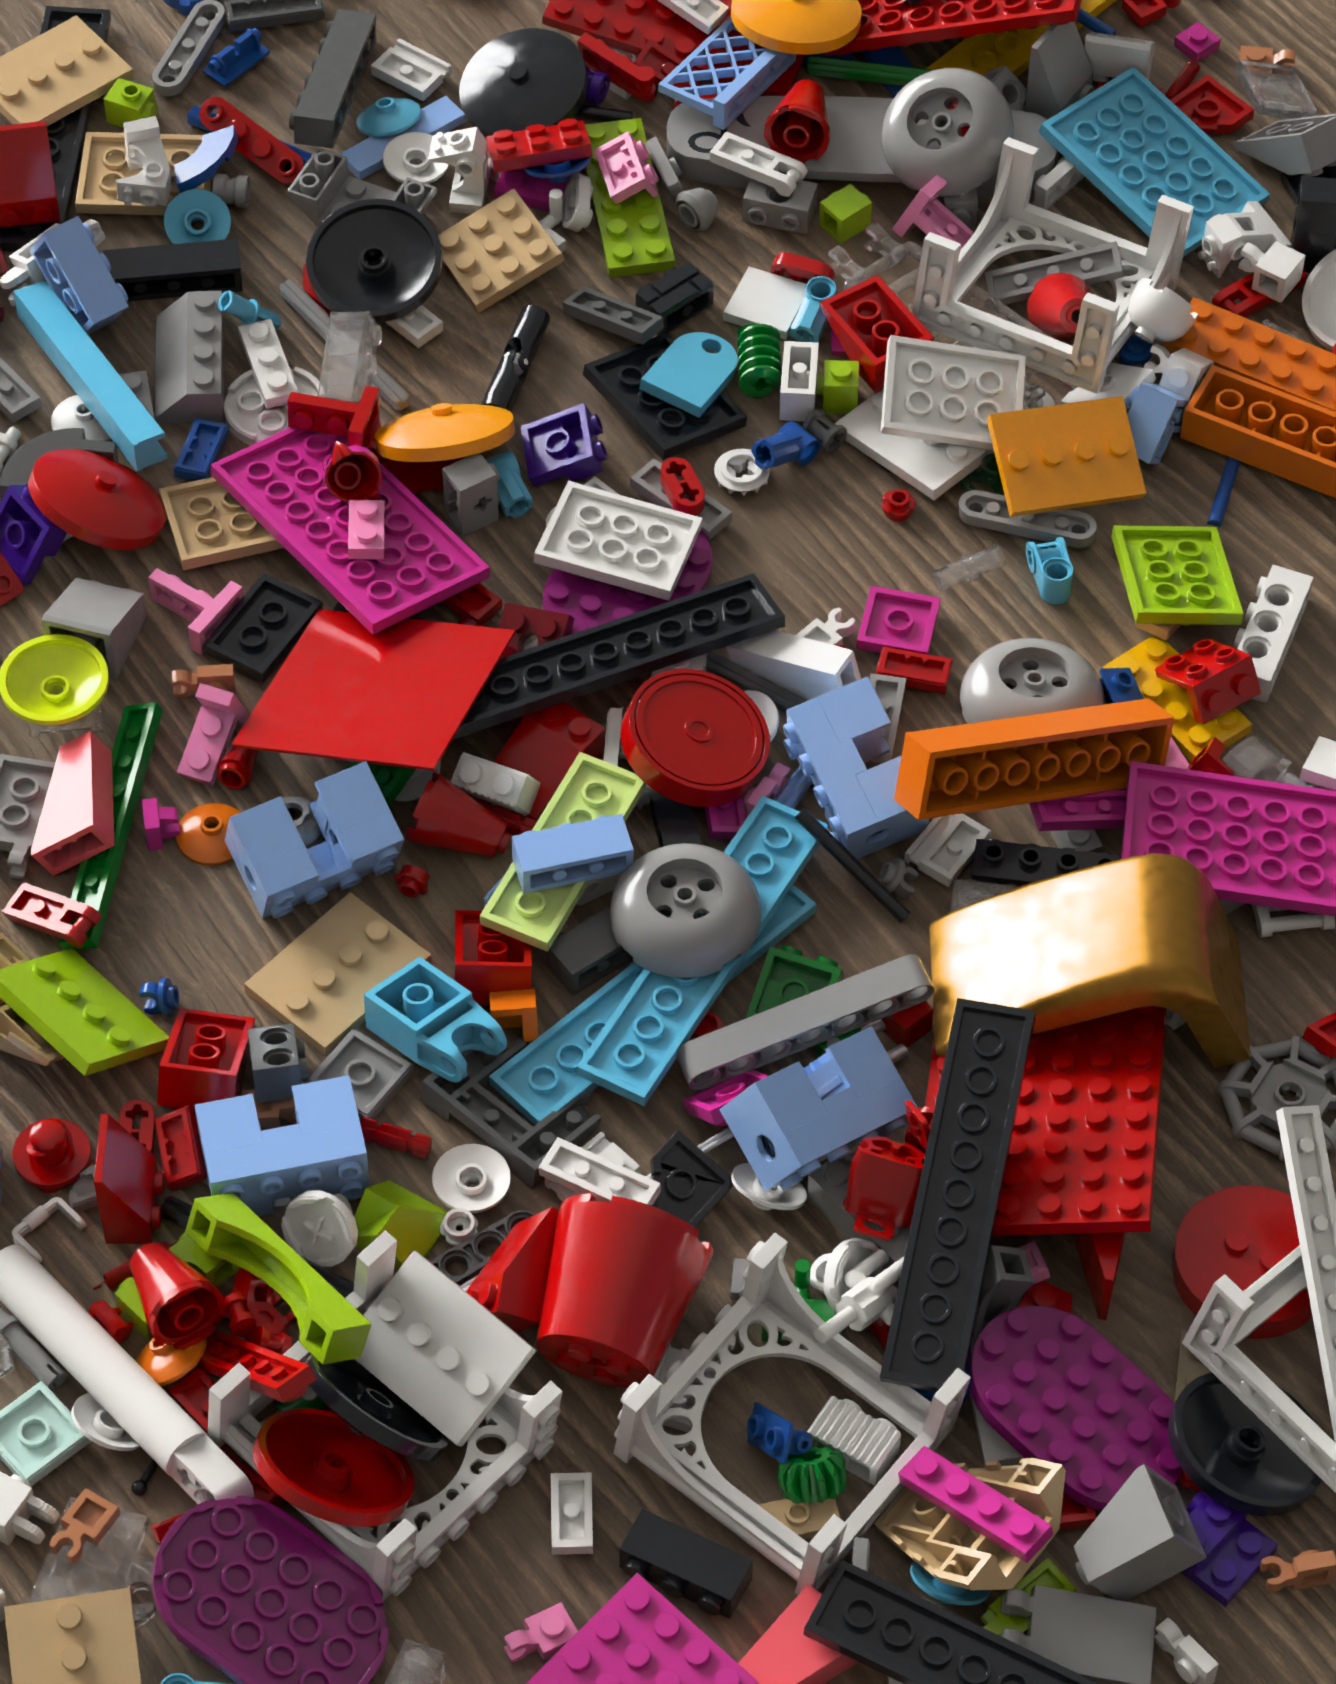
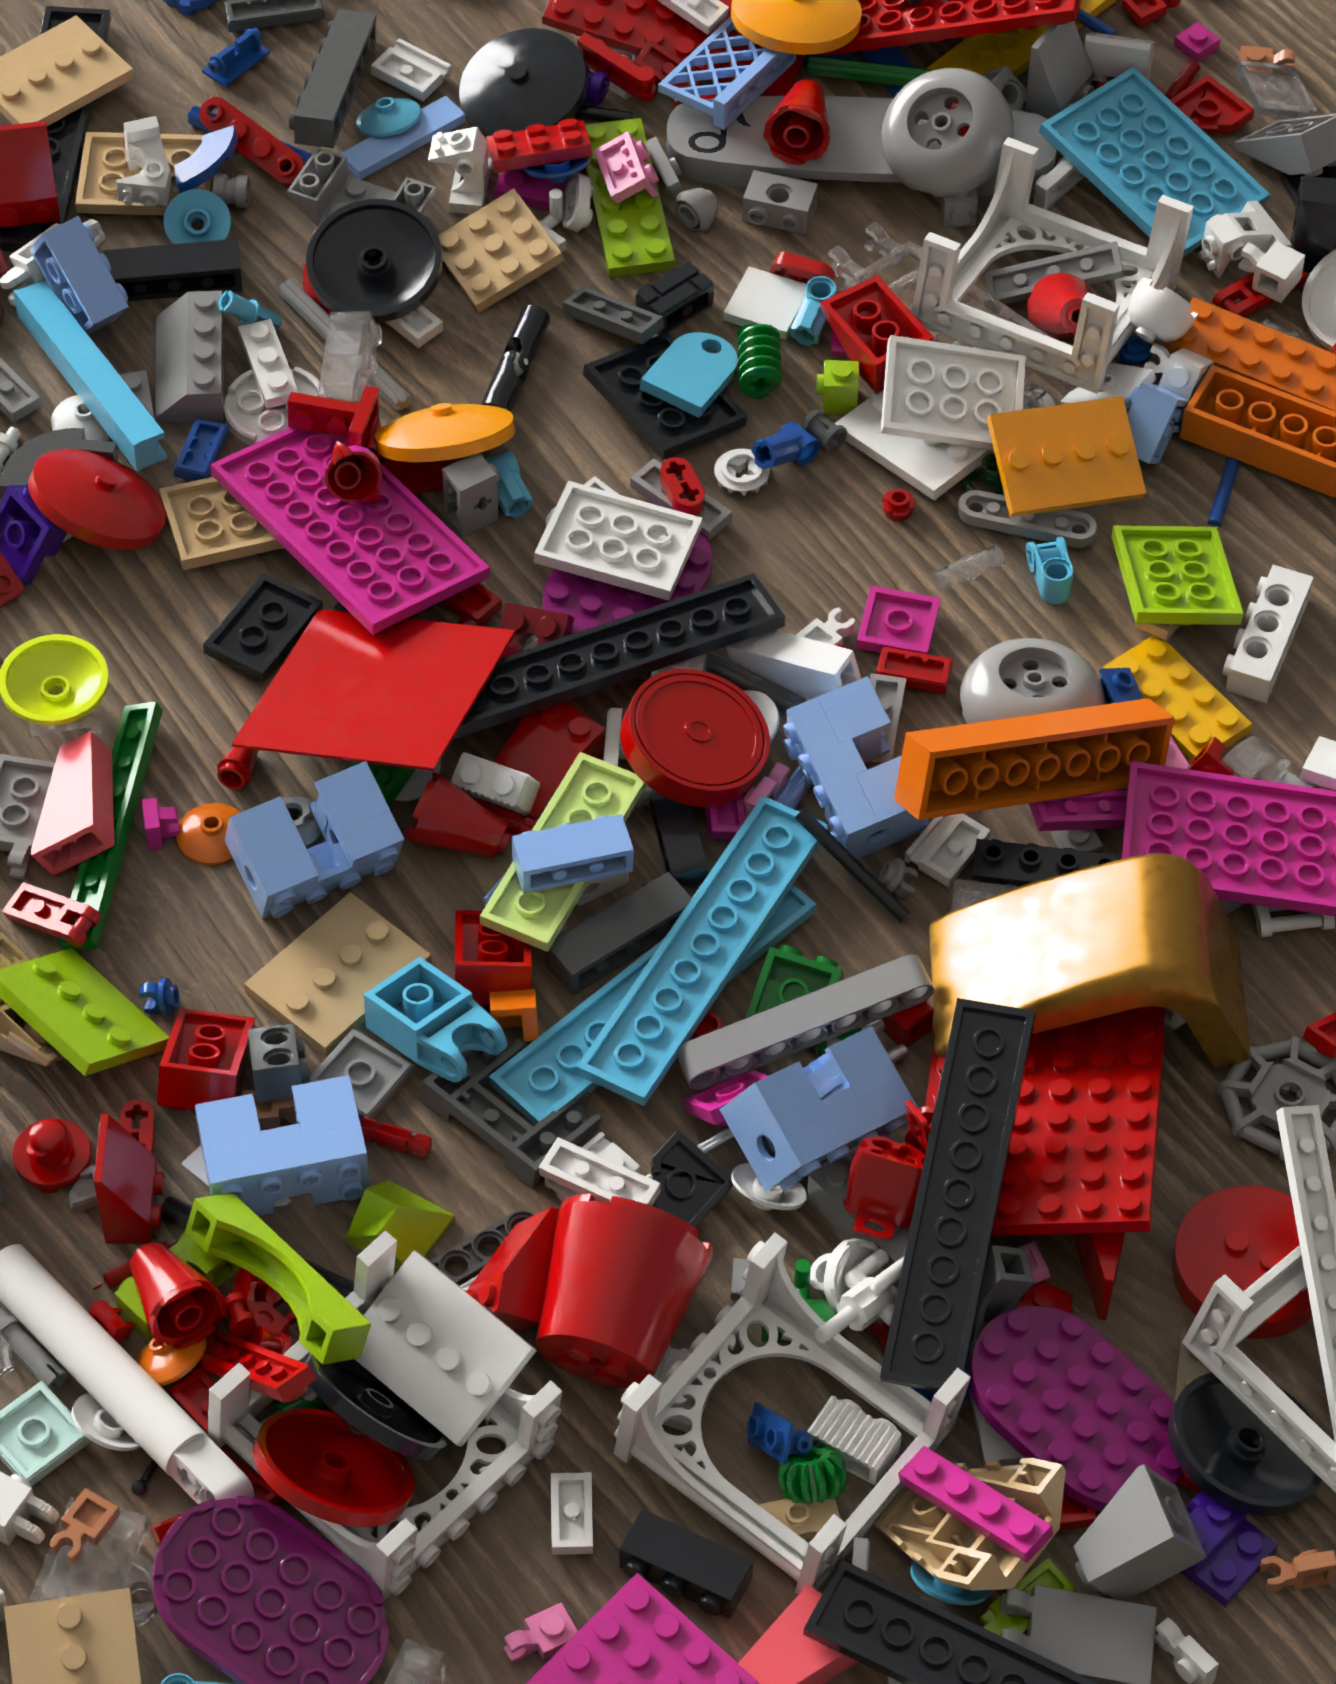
(39, 1216): white piece -> none
(100, 615): light grey slope -> none
(129, 102): lime brick -> none
(180, 1148): red plate -> none
(188, 48): light grey plate -> none
(194, 604): bright pink bracket -> none
(211, 733): bright pink bracket -> none
(217, 676): nougat plate -> none
(320, 1227): white tile -> none
(366, 529): bright pink plate -> none
(408, 157): white dish -> none
(412, 881): red plate -> none
(456, 1218): white plate -> none
(471, 1165): white dish -> none
(564, 446): dark purple plate -> none
(685, 941): light grey brick -> none
(758, 163): white plate -> none
(798, 380): white brick -> none
(845, 213): lime brick -> none
(932, 215): bright pink bracket -> none
(1214, 678): red bracket -> none

